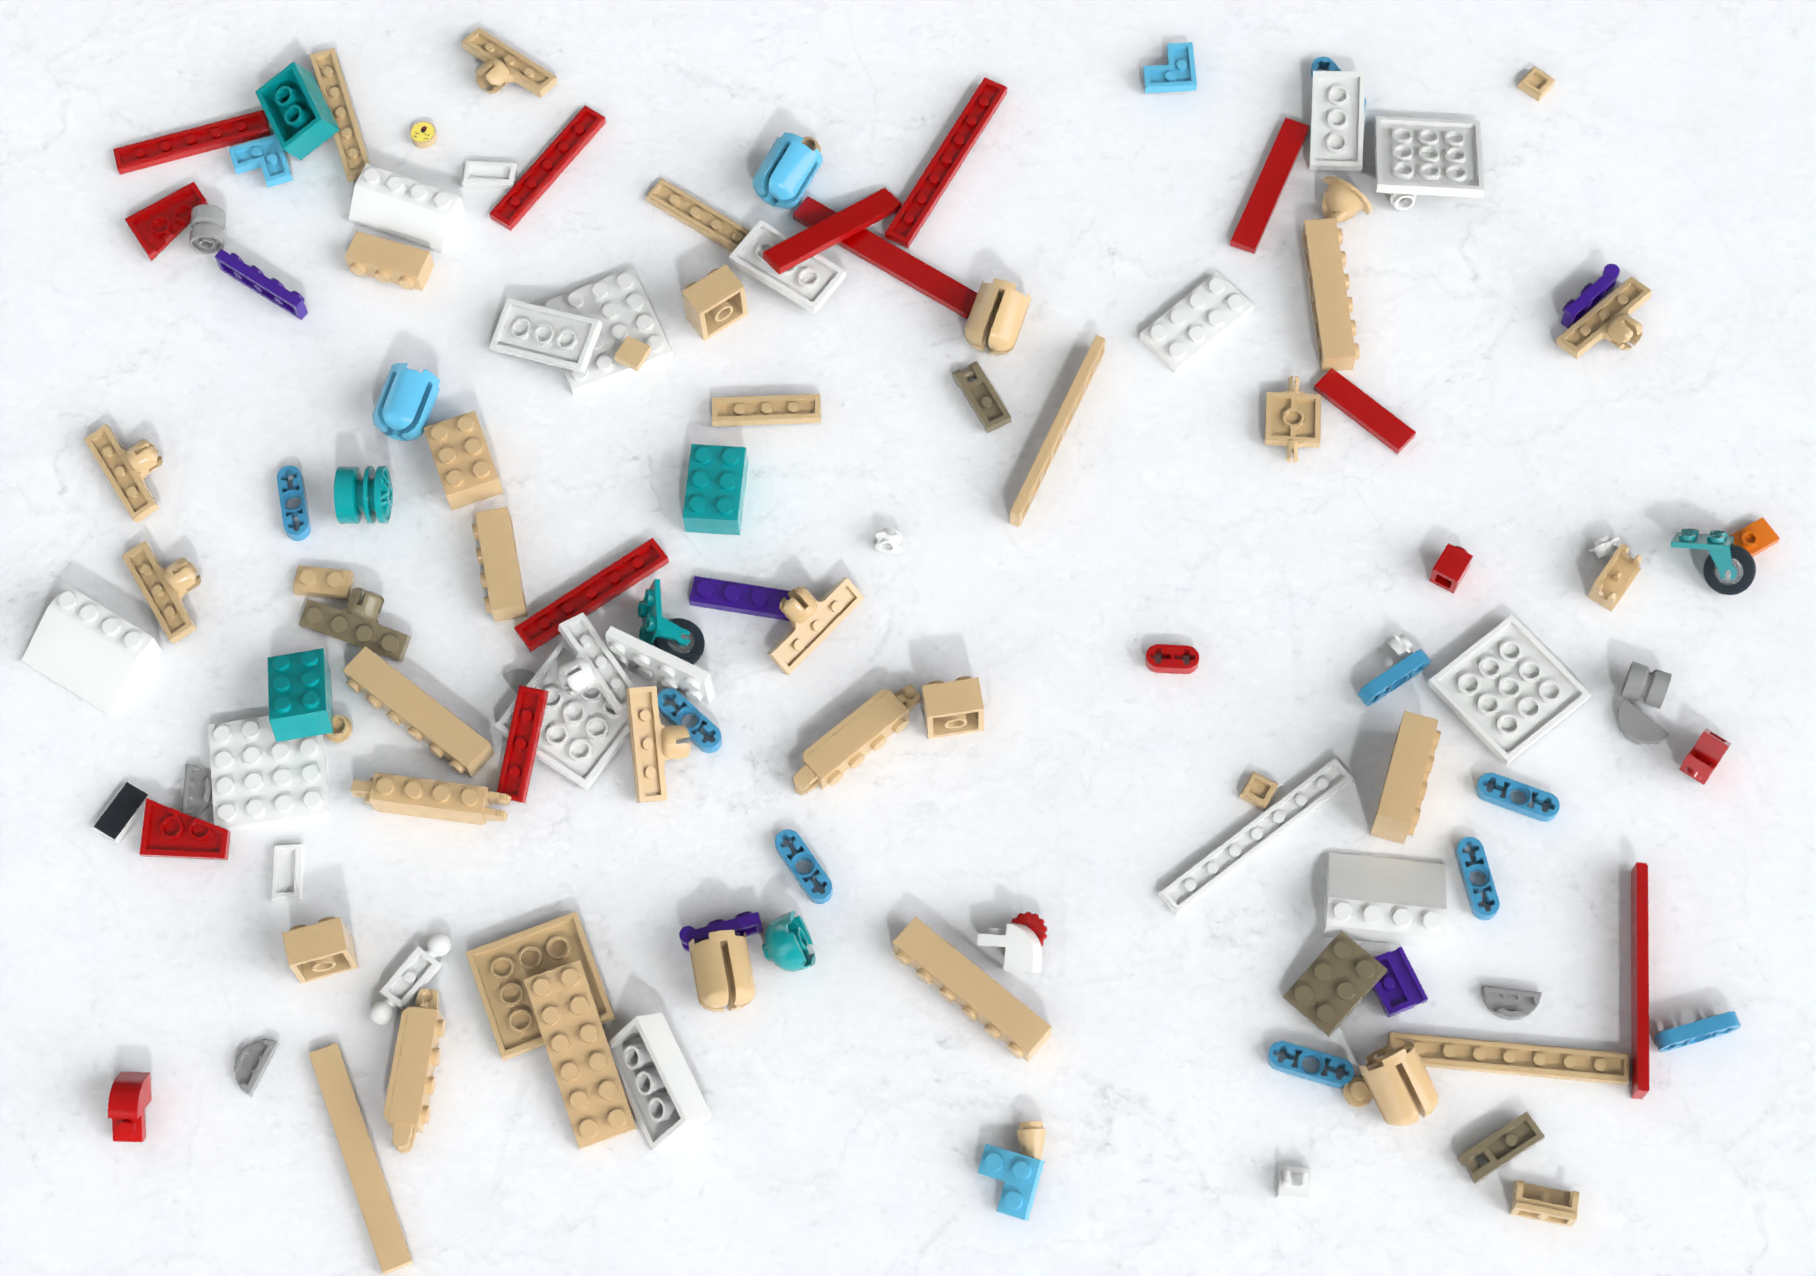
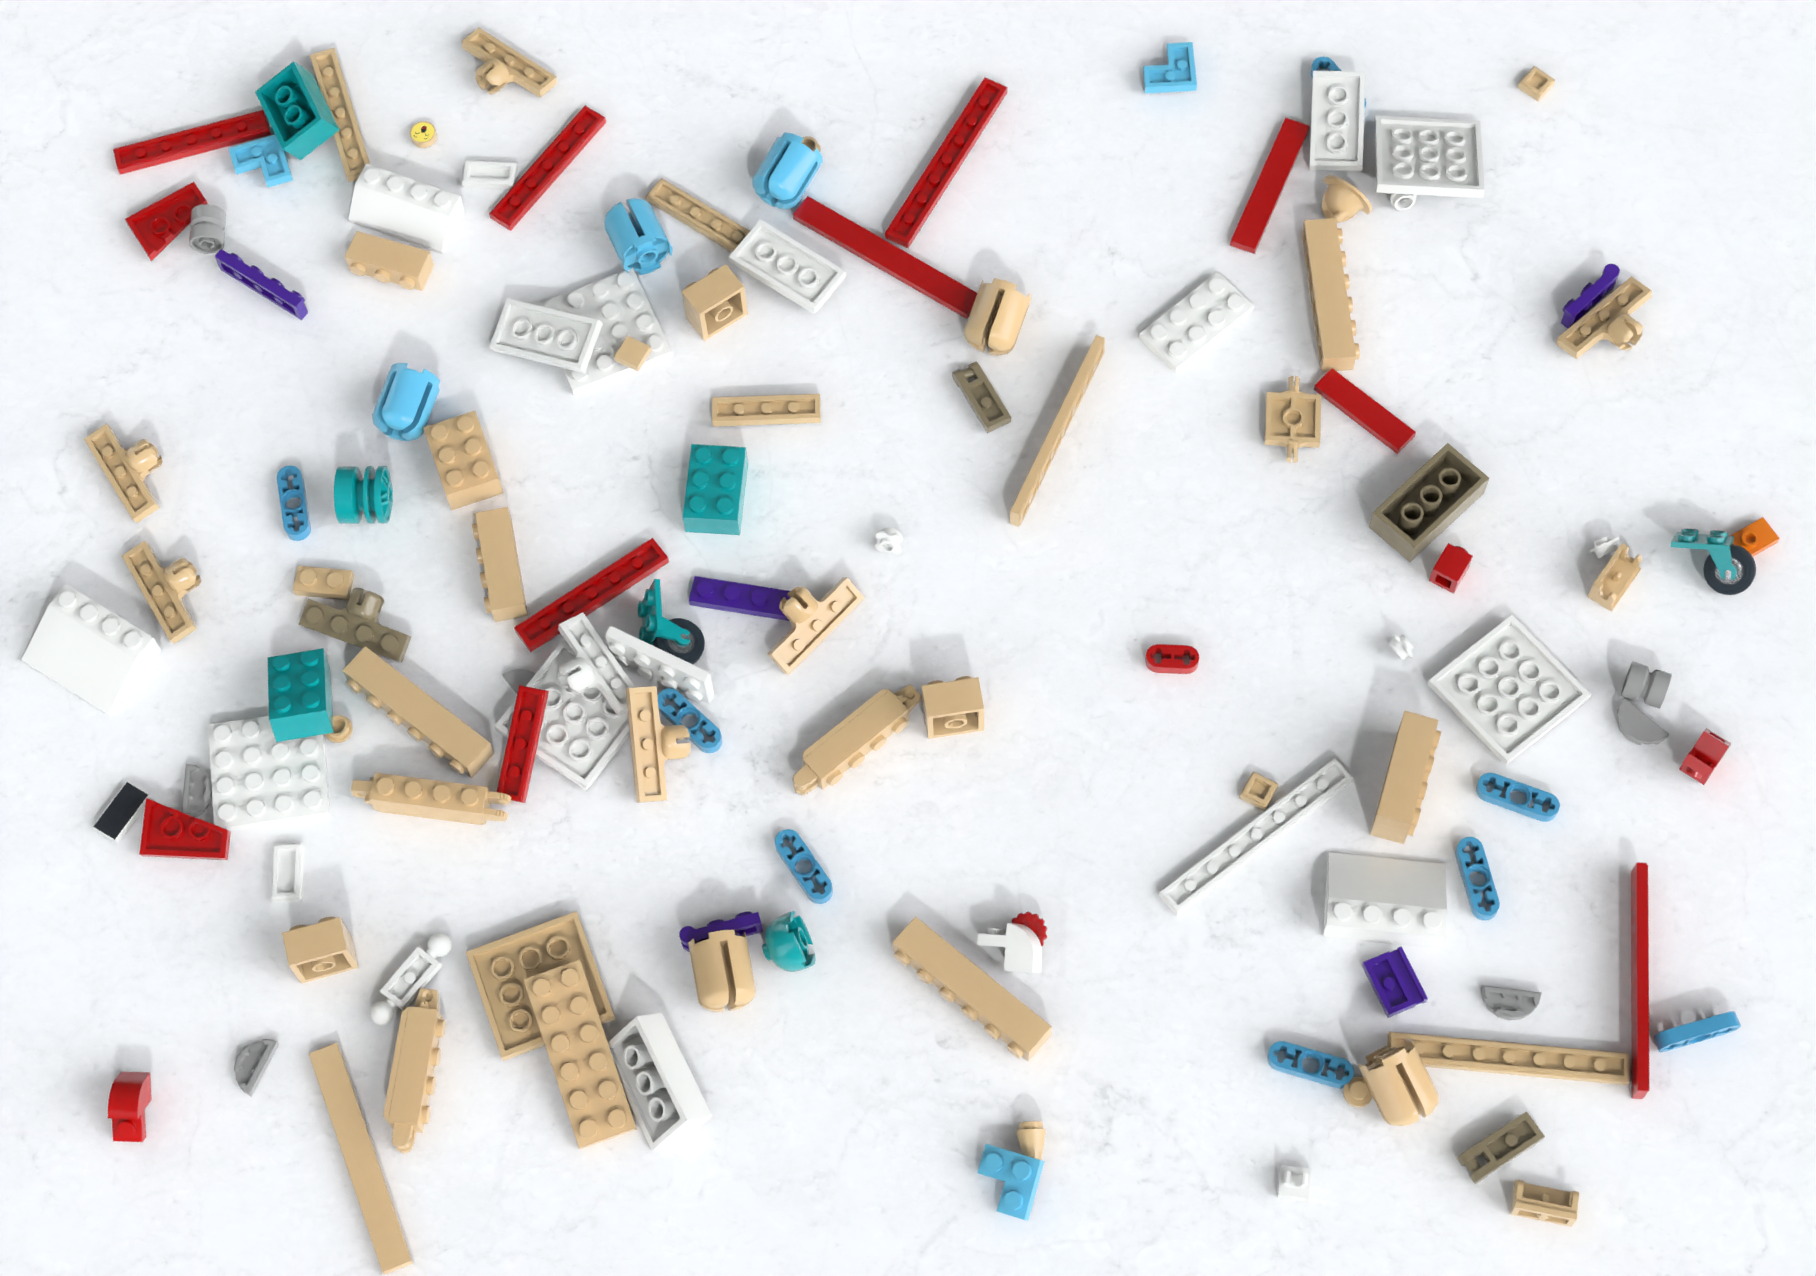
(637, 236): none -> medium azure cylinder
(831, 230): red tile -> none
(1335, 983): dark tan plate -> none
(1394, 677): dark azure beam -> none
(1428, 502): none -> dark tan brick

